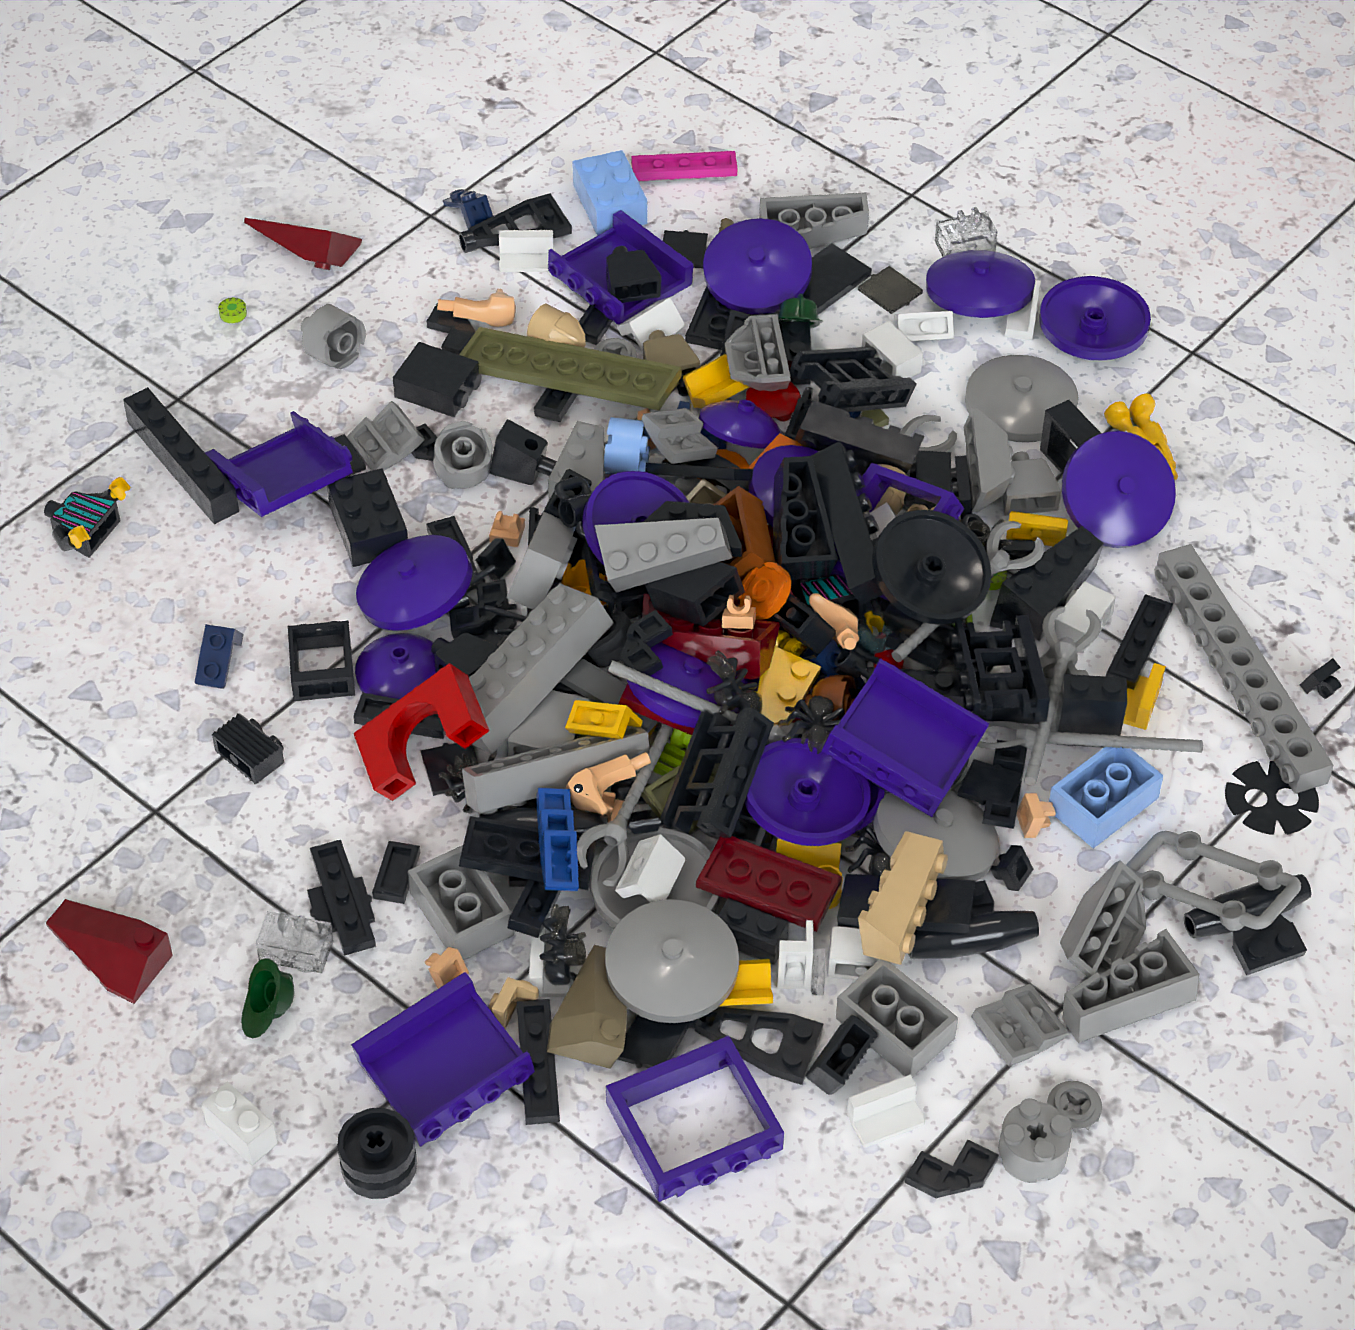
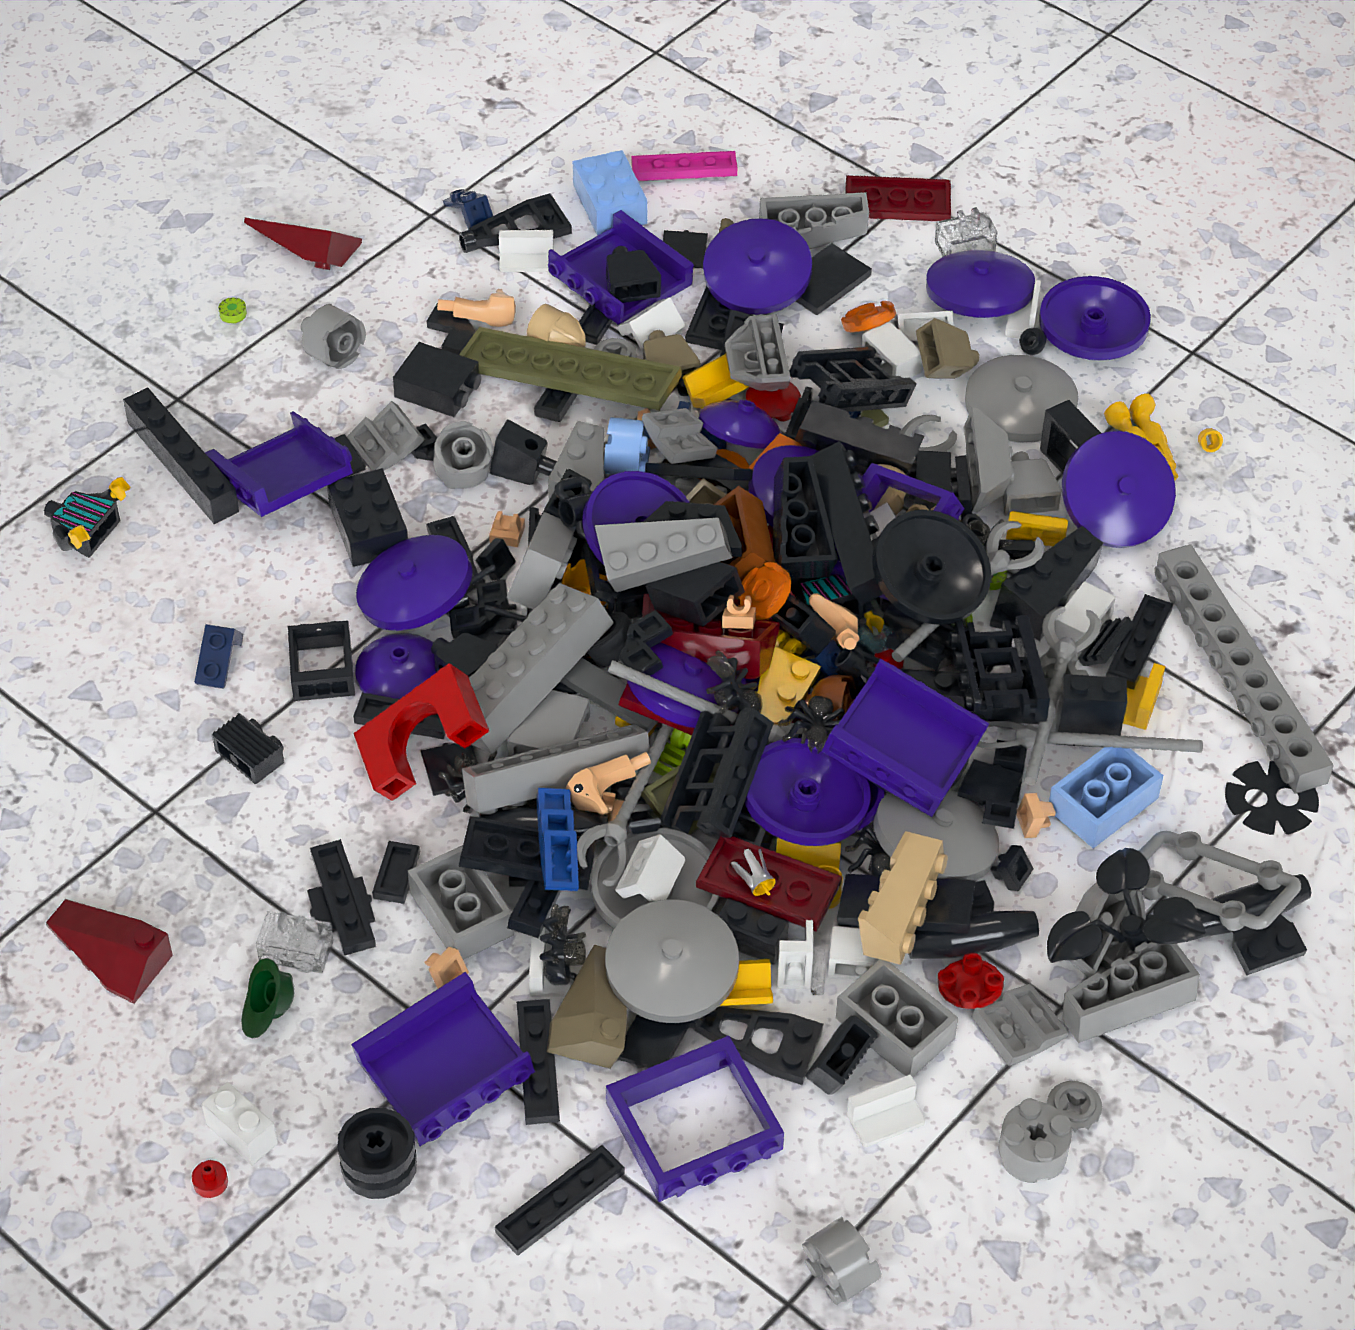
(210, 1179): none -> red tile
(504, 1003): tan bracket -> none
(559, 1200): none -> black tile
(601, 719): yellow panel -> none
(761, 881): none -> flat silver piece
(796, 338): black brick -> none
(799, 310): dark green piece -> none
(841, 1259): none -> light grey brick
(868, 316): none -> orange tile
(890, 289): clear smoke piece -> none
(903, 197): none -> dark red tile
(942, 1179): black tile -> none
(945, 350): none -> dark tan torso
(970, 982): none -> red dish
(1027, 338): none -> black plate
(1107, 641): none -> black tile
(1172, 920): none -> black plant
(1215, 439): none -> yellow hinge
(1323, 680): black tile -> none

